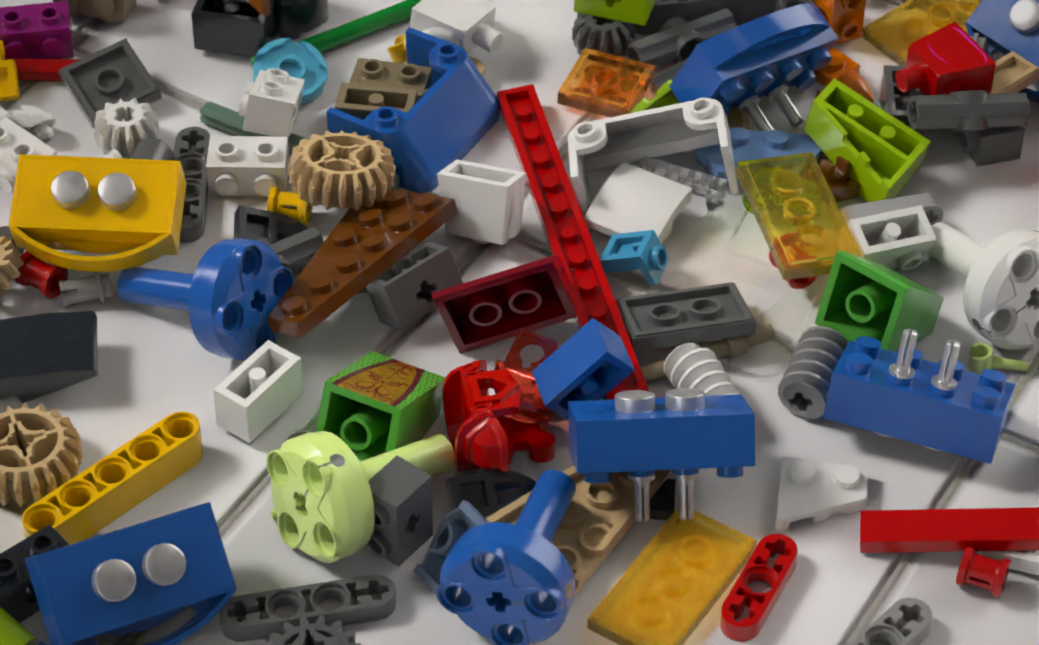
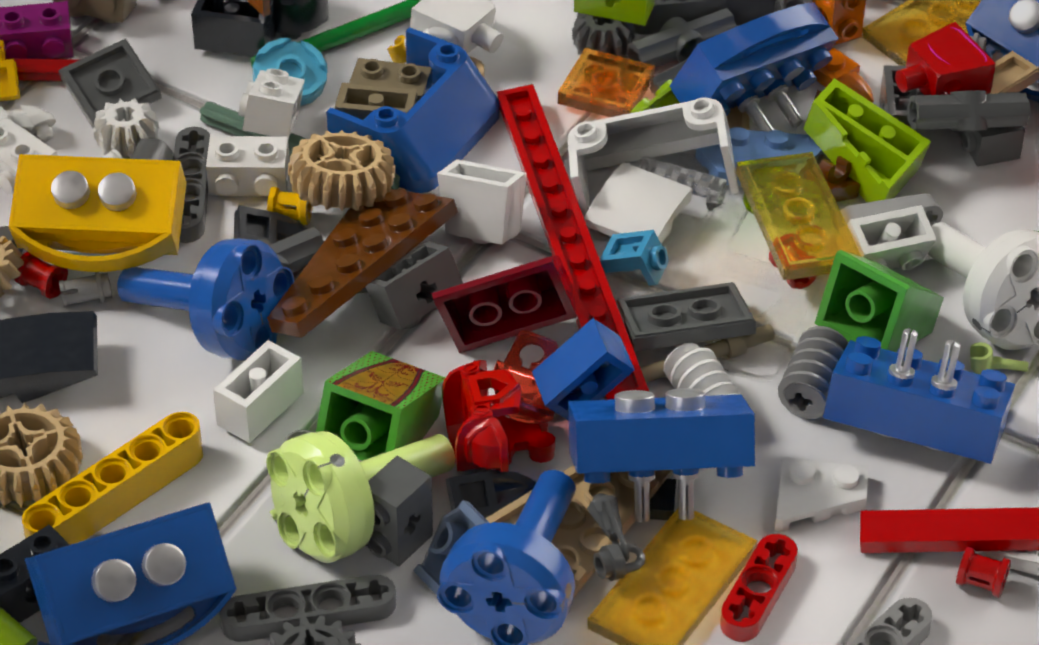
(612, 558): none -> dark grey piece

